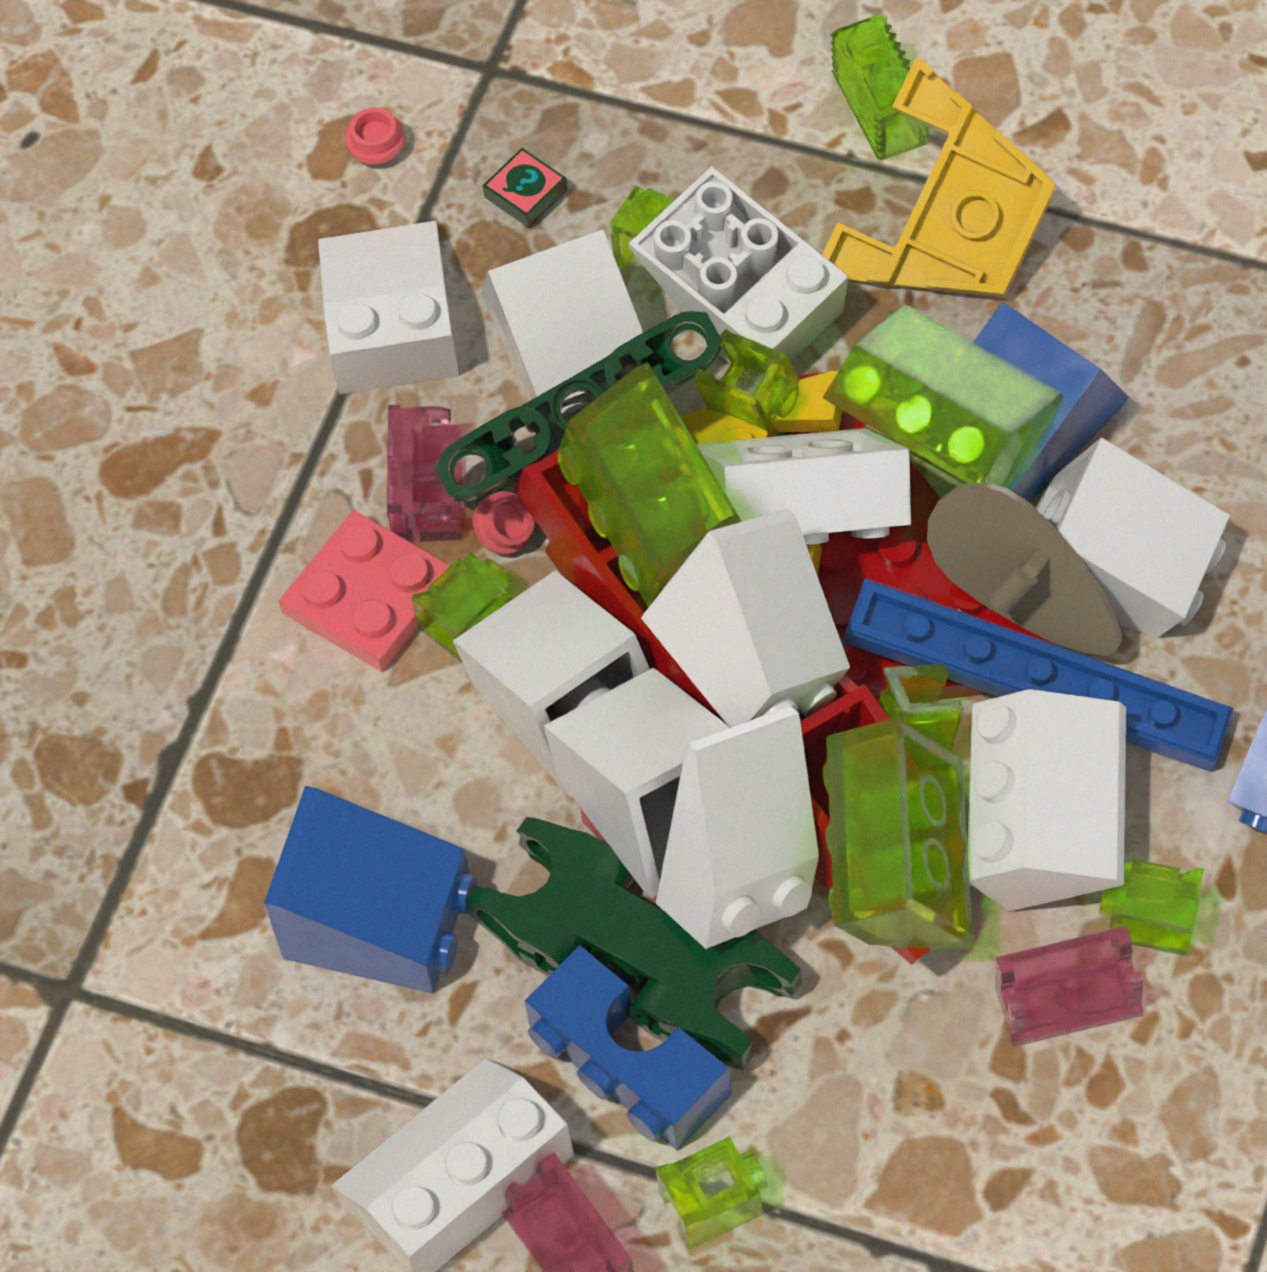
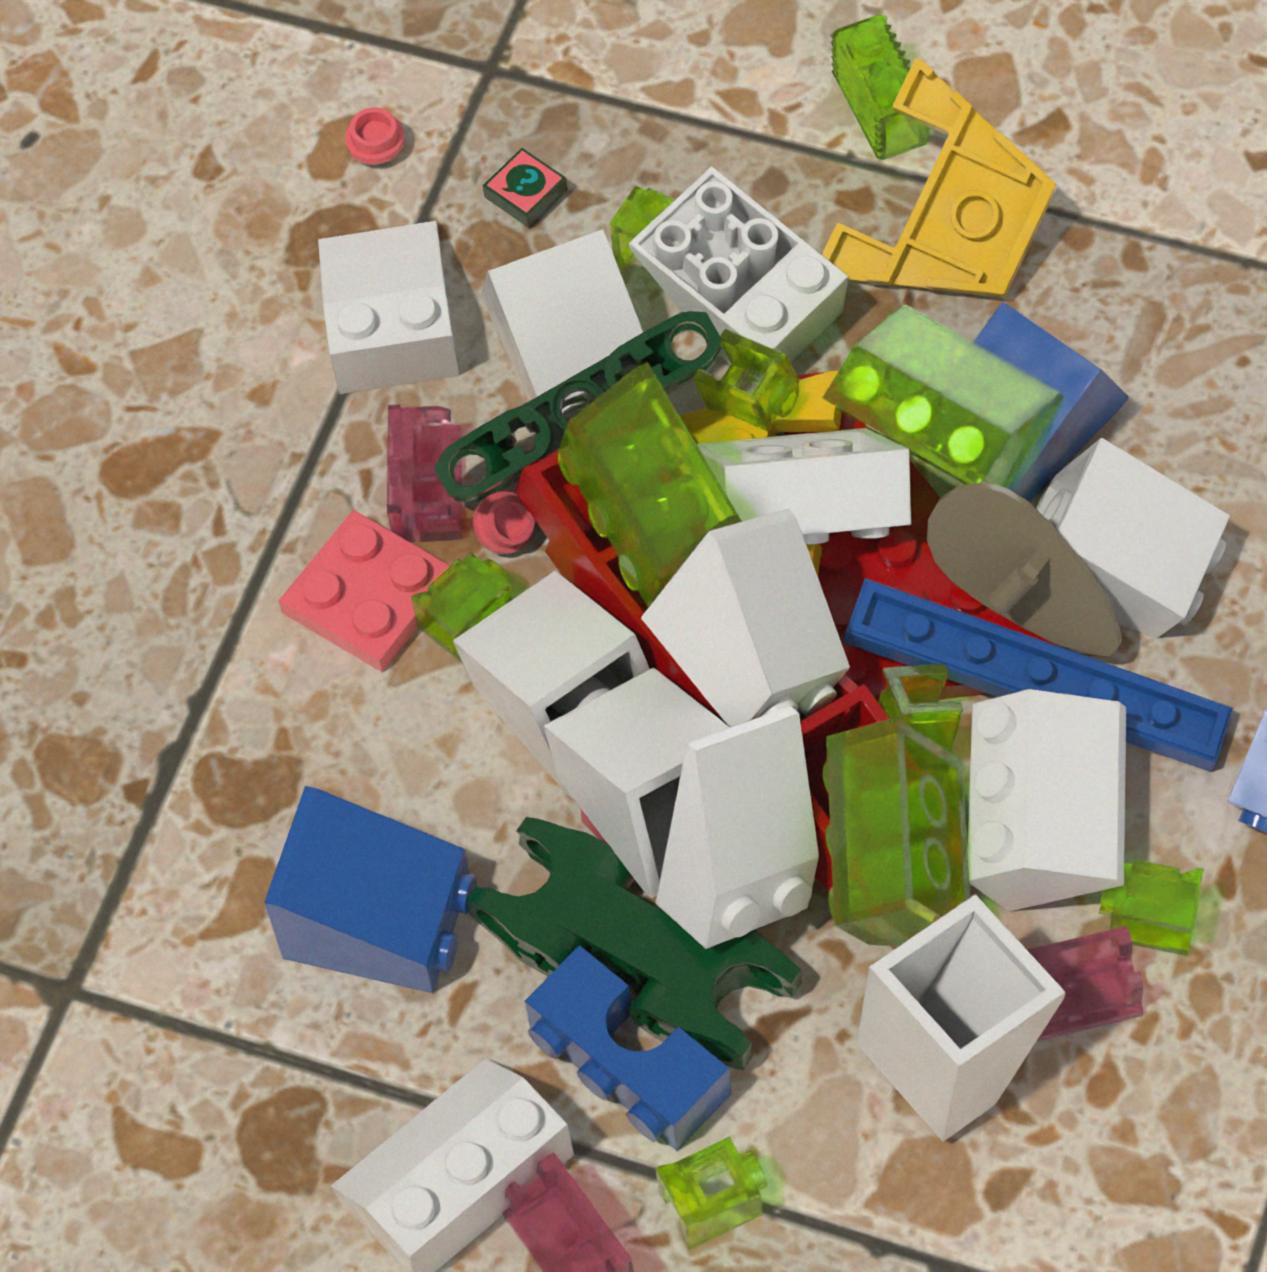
(955, 1015): none -> white slope

